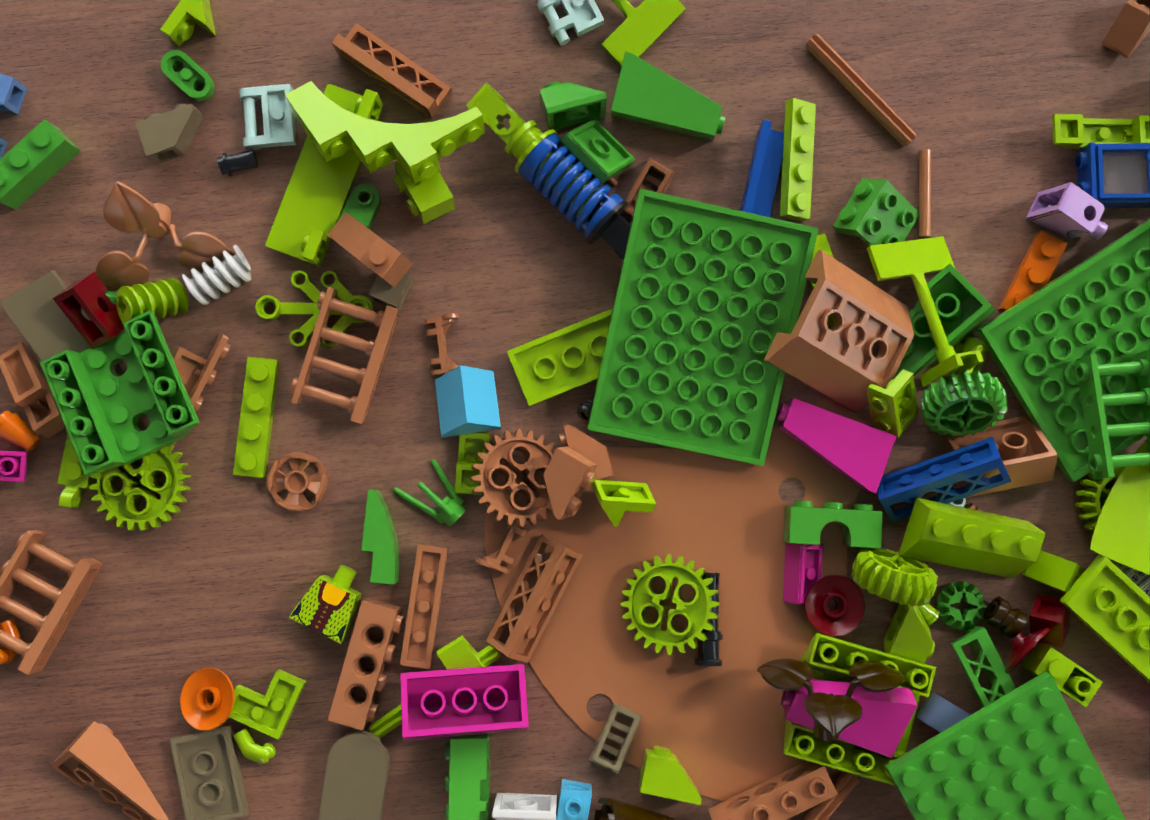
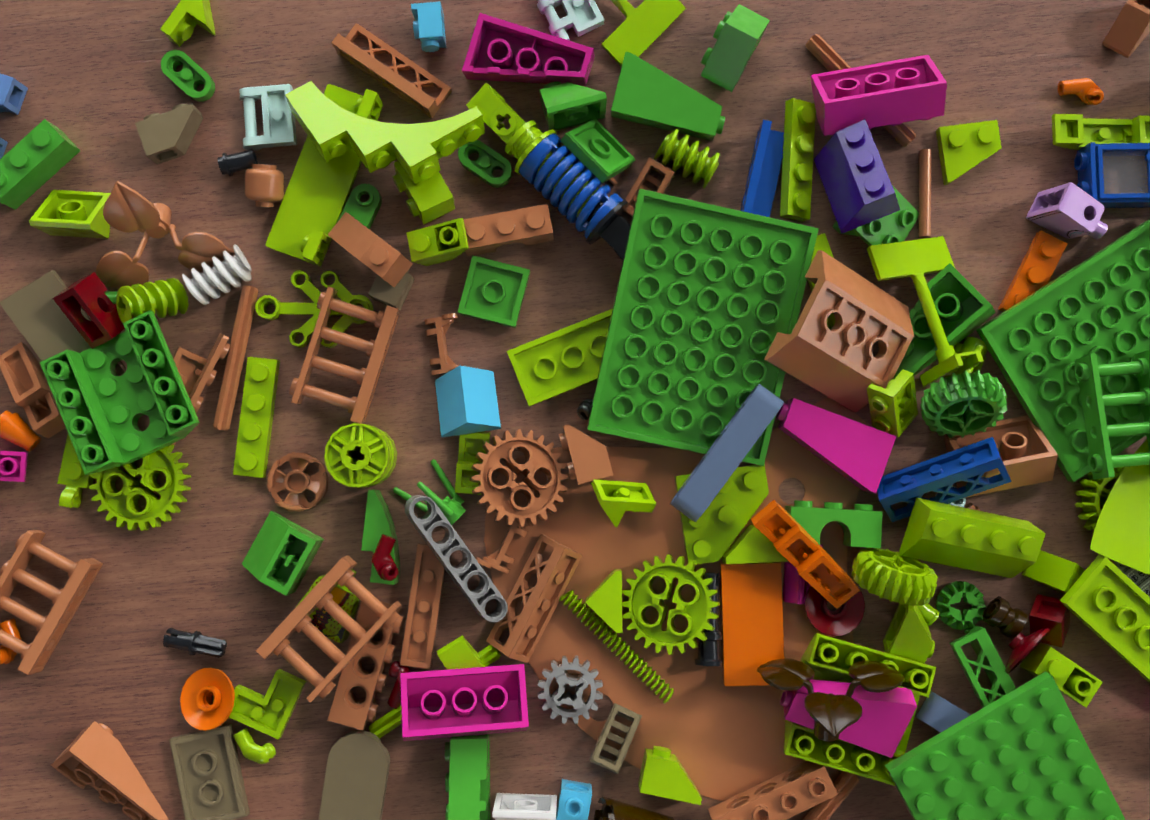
(72, 214): none -> lime slope
(194, 643): none -> black axle
(235, 358): none -> nougat axle
(264, 185): none -> nougat head
(281, 553): none -> bright green slope
(299, 621): none -> nougat fence
(374, 444): none -> lime wheel
(383, 560): none -> dark red arm
(395, 697): none -> dark red arm
(429, 25): none -> medium azure brick
(438, 242): none -> lime slope
(469, 565): none -> light grey beam
(486, 163): none -> bright green plate
(494, 291): none -> bright green plate
(522, 54): none -> dark pink wedge
(522, 225): none -> nougat arch
(559, 697): none -> light grey gear
(566, 480): nougat slope -> none
(607, 600): none -> lime slope
(619, 643): none -> lime piece
(688, 157): none -> lime piece
(725, 516): none -> lime plate
(727, 452): none -> sand blue beam
(736, 42): none -> bright green brick
(750, 620): none -> orange tile
(752, 548): none -> lime slope
(805, 554): none -> orange slope
(855, 178): none -> dark purple slope
(879, 94): none -> dark pink slope
(966, 146): none -> lime wing
(1083, 88): none -> orange arm

